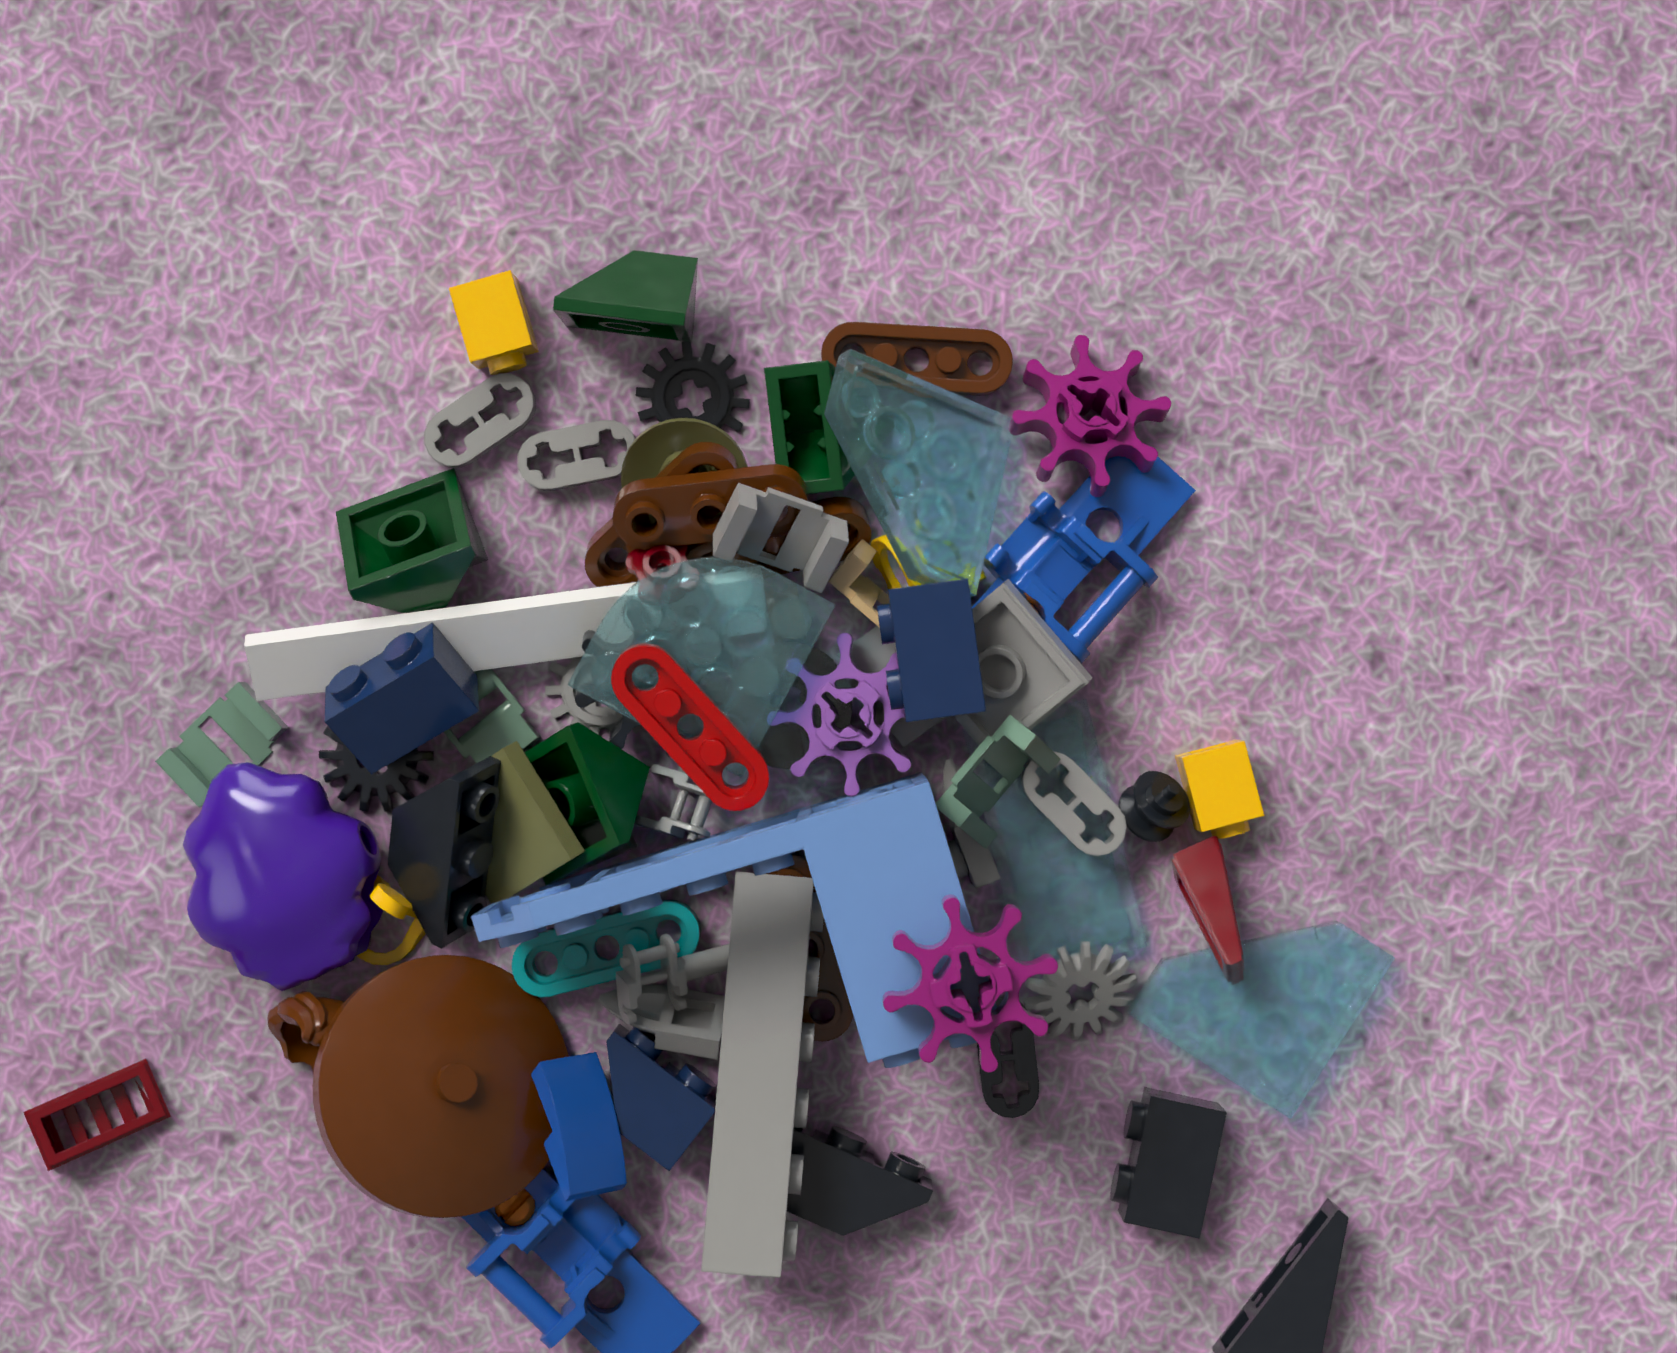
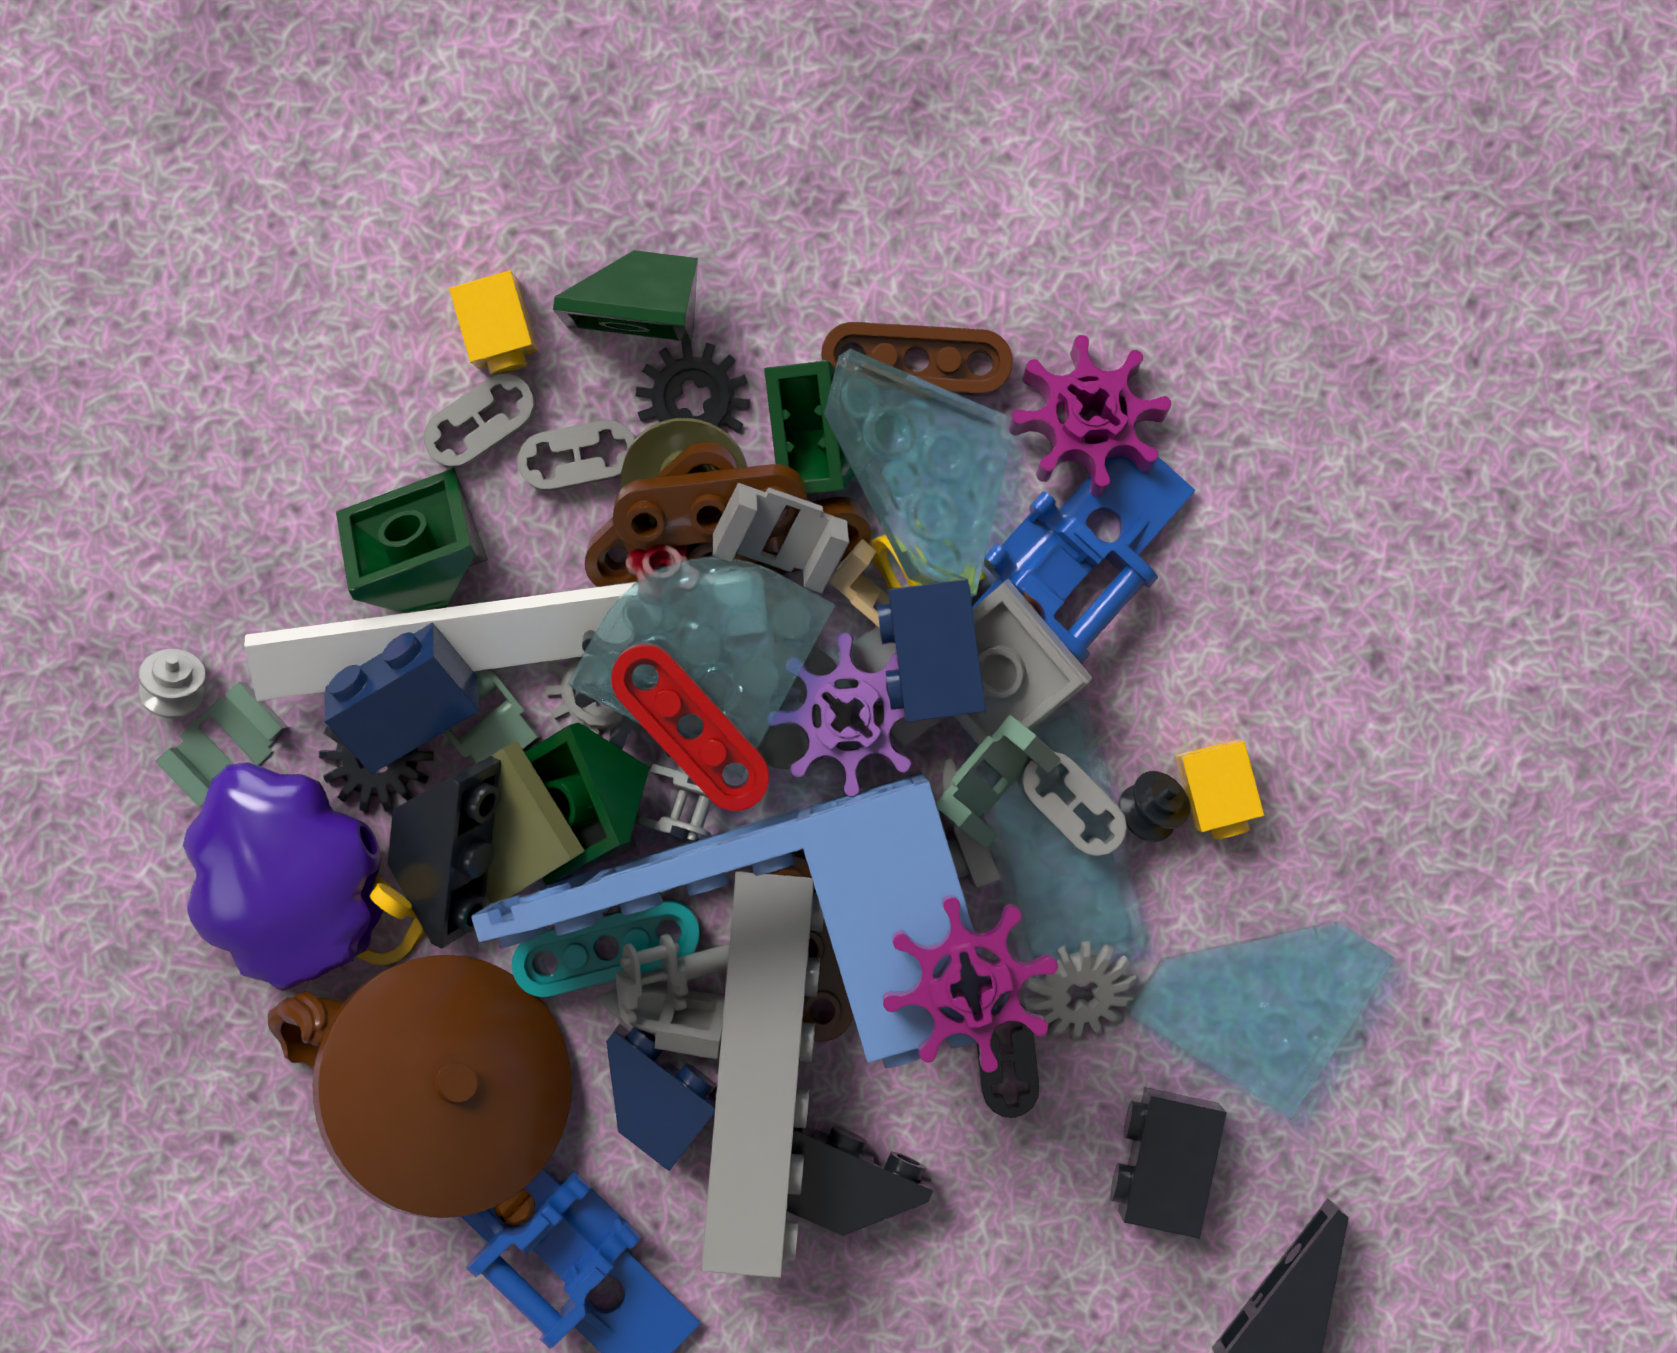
(48, 1138): dark red slope -> none
(171, 683): none -> light grey wheel
(584, 1125): blue slope -> none
(1206, 889): dark red slope -> none

